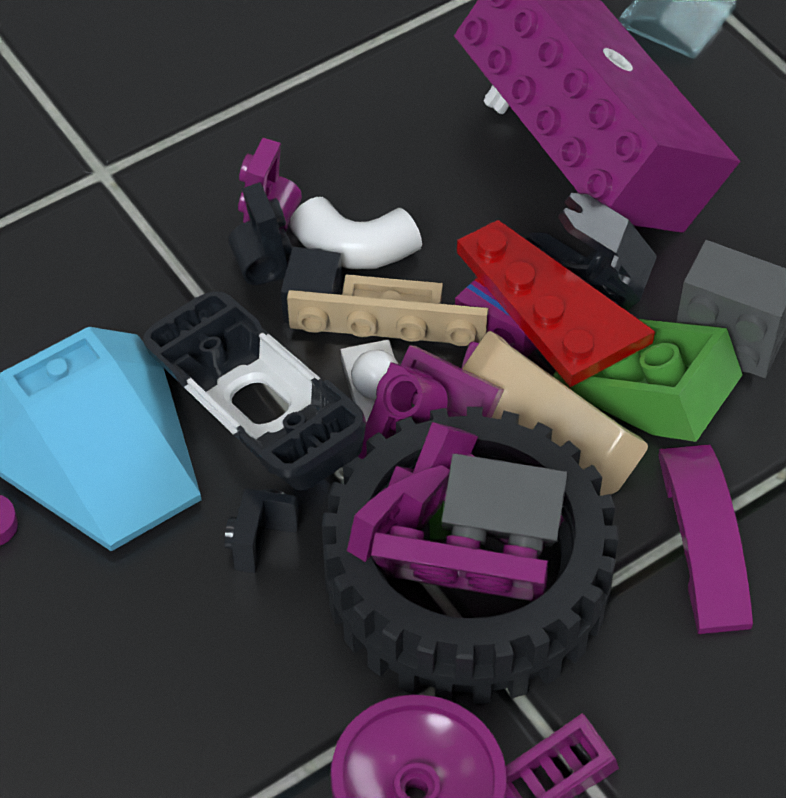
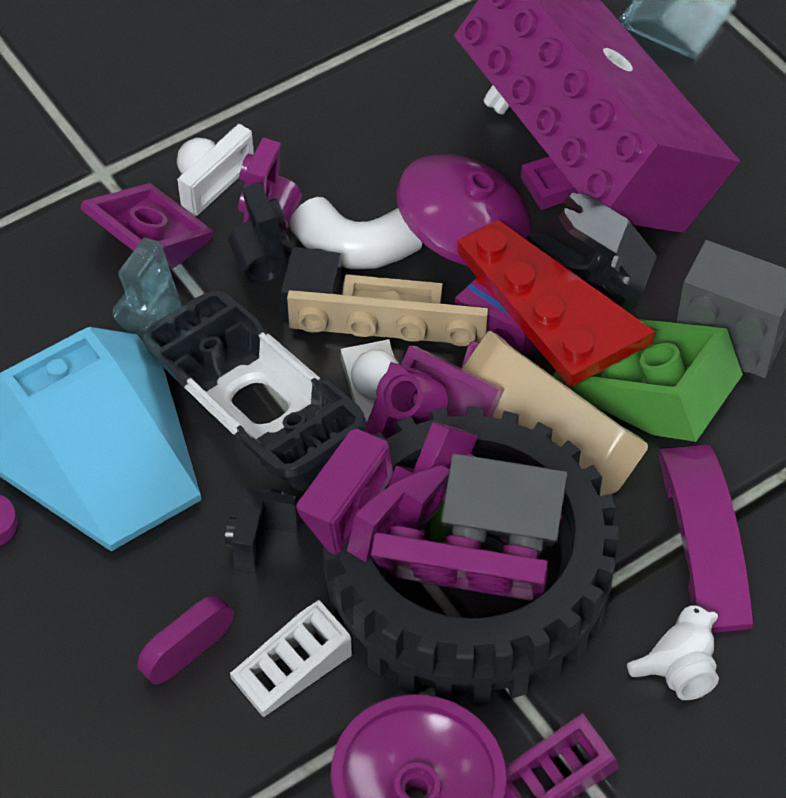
(147, 288): none -> clear light blue plate
(152, 215): none -> magenta slope
(185, 639): none -> magenta tile
(211, 167): none -> white tile
(297, 632): none -> white slope
(345, 484): none -> magenta slope
(454, 196): none -> magenta dish
(546, 182): none -> magenta plate
(683, 655): none -> white animal

